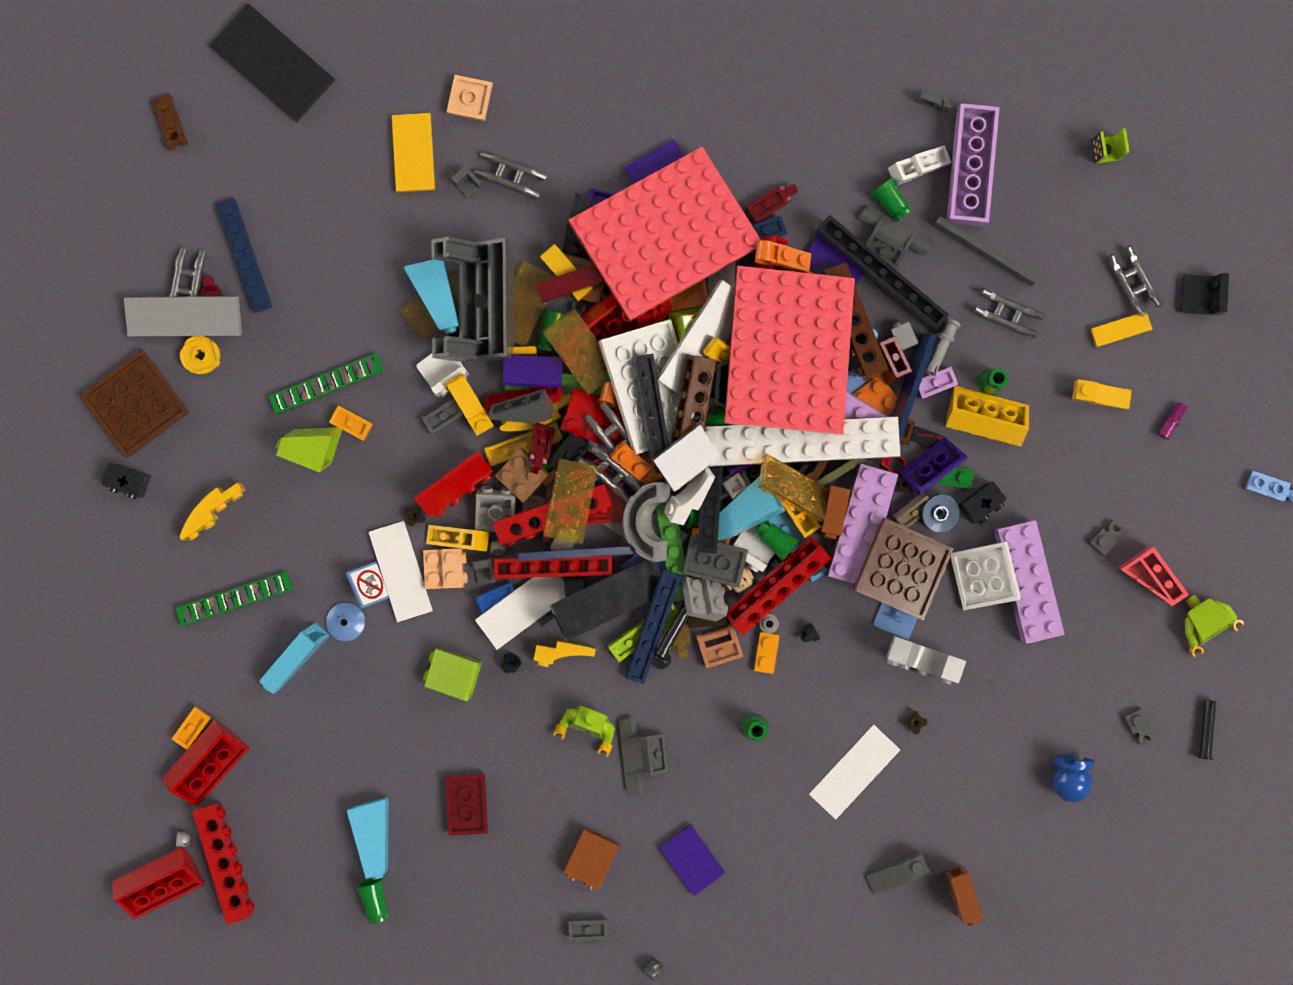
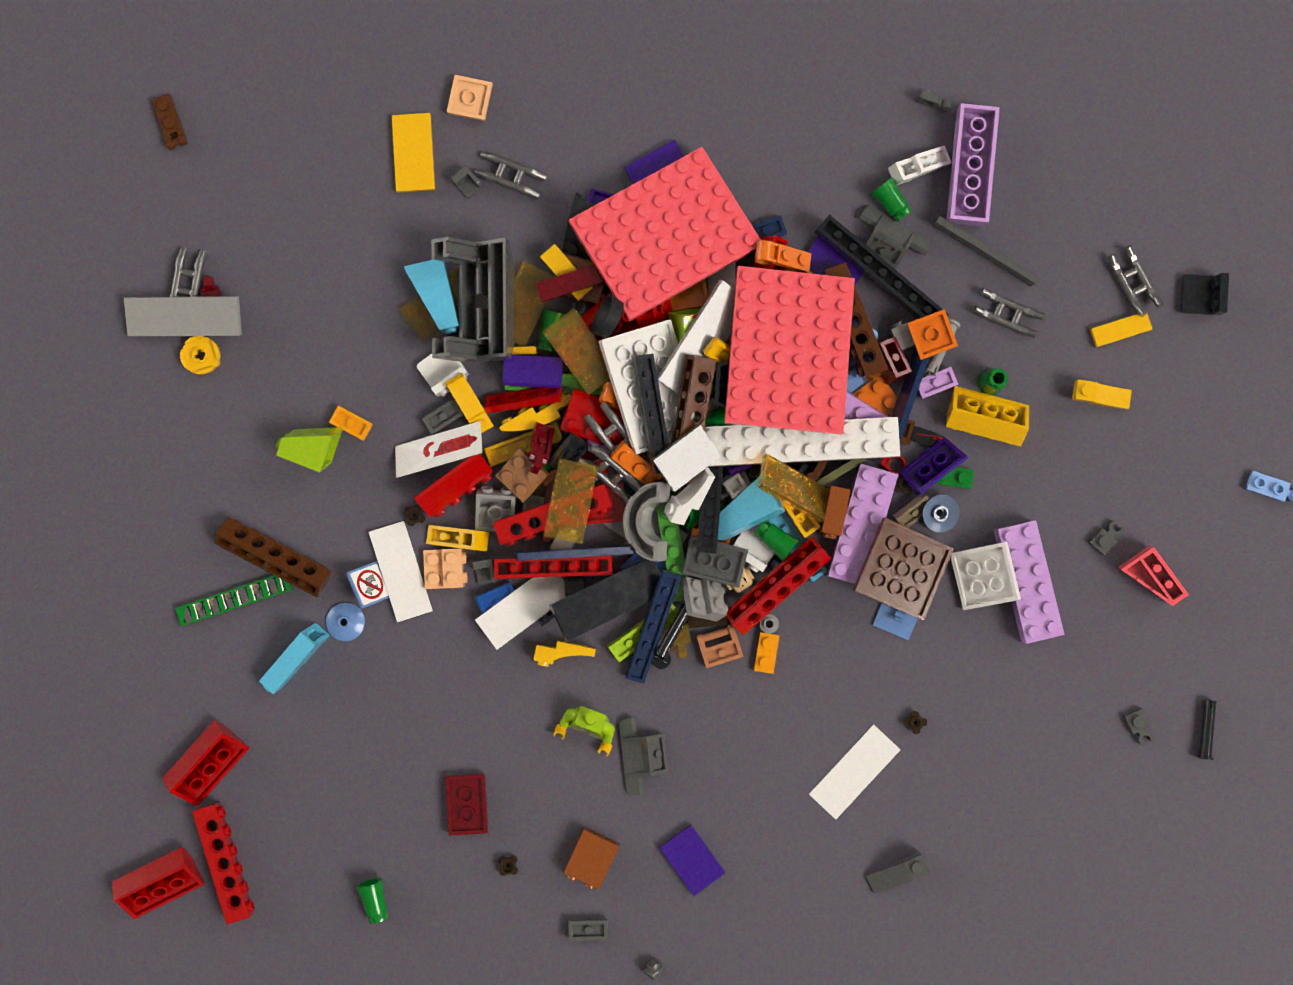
(116, 474): black brick -> none
(134, 403): reddish brown plate -> none
(183, 839): light grey hinge -> none
(191, 728): light orange plate -> none
(204, 513): yellow slope -> none
(244, 255): dark blue plate -> none
(261, 556): none -> reddish brown brick
(272, 62): black tile -> none
(326, 383): tile -> none
(370, 832): medium azure slope -> none
(438, 449): none -> white sticker
(452, 674): lime slope -> none
(497, 549): light grey hinge -> none
(508, 870): none -> dark brown plate
(510, 663): black tile -> none
(526, 408): dark grey slope -> none
(607, 316): none -> black tyre
(751, 721): green plant -> none
(771, 202): dark red hinge -> none
(813, 634): black tile -> none
(925, 660): light grey brick -> none
(932, 334): none -> orange plate
(963, 895): dark orange brick -> none
(988, 492): black brick -> none
(1072, 777): blue tile -> none
(1118, 145): lime piece -> none
(1172, 420): magenta axle -> none
(1207, 621): lime torso -> none

